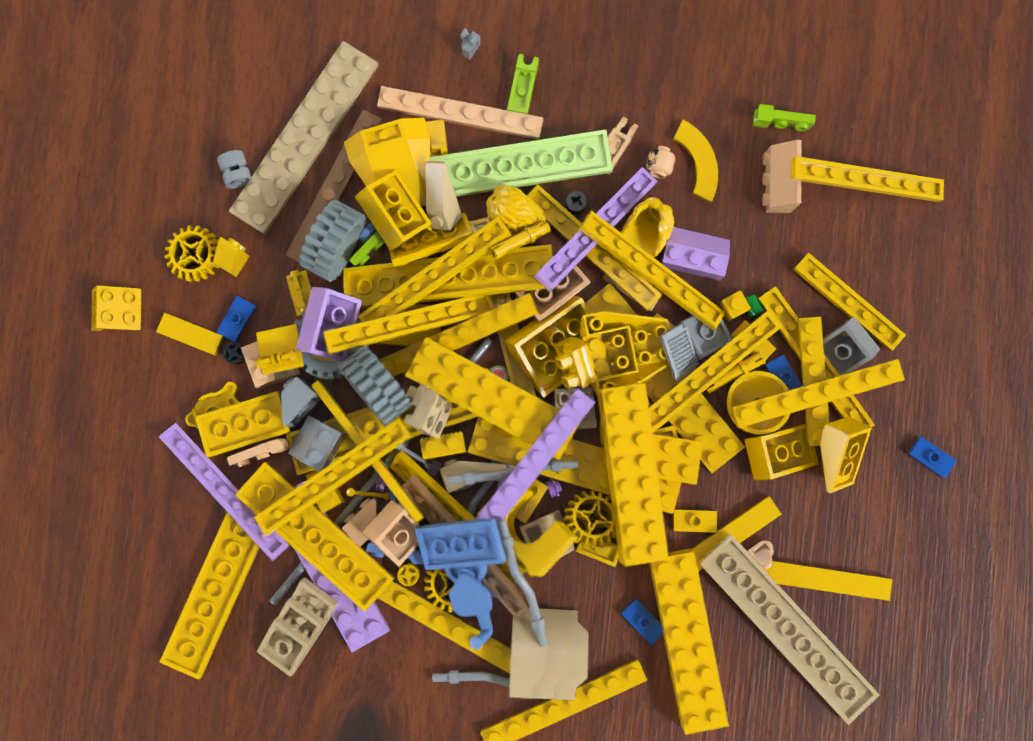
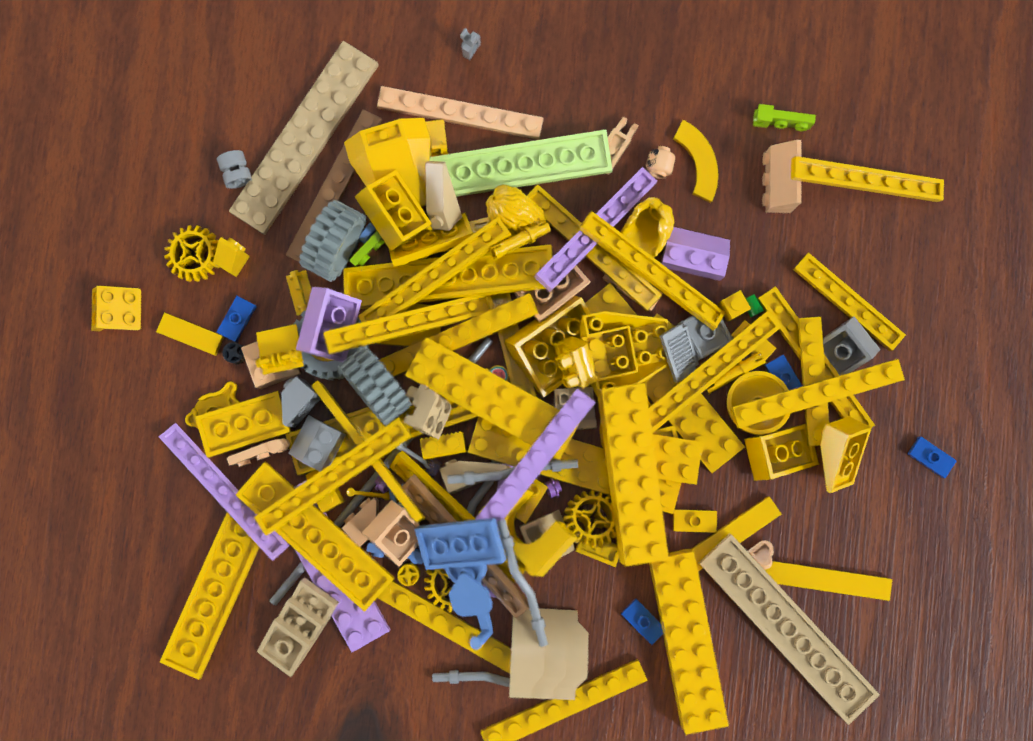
(523, 85): lime plate -> none
(574, 206): black wheel -> none

